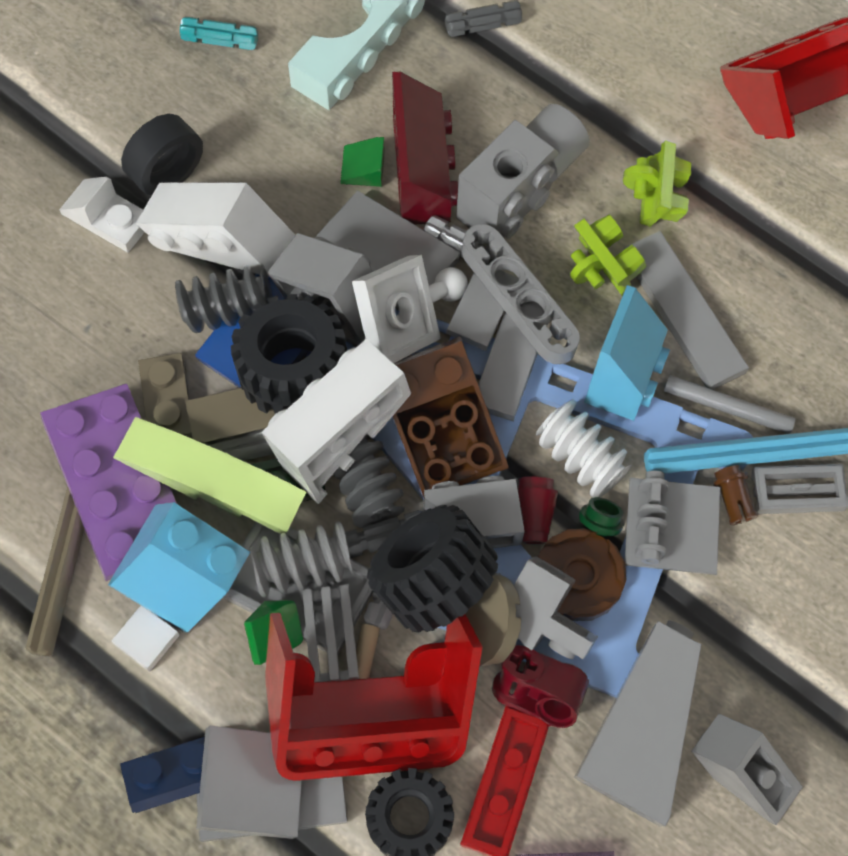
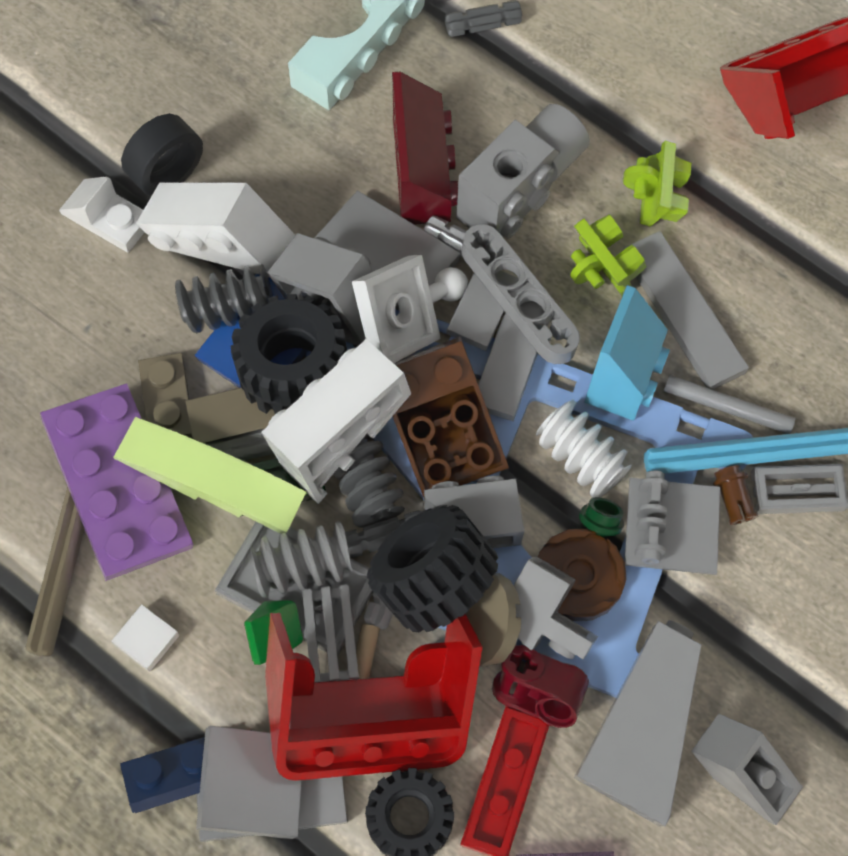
(178, 566): medium azure slope -> none
(218, 33): teal axle -> none
(363, 162): green slope -> none
(537, 508): dark red cone -> none

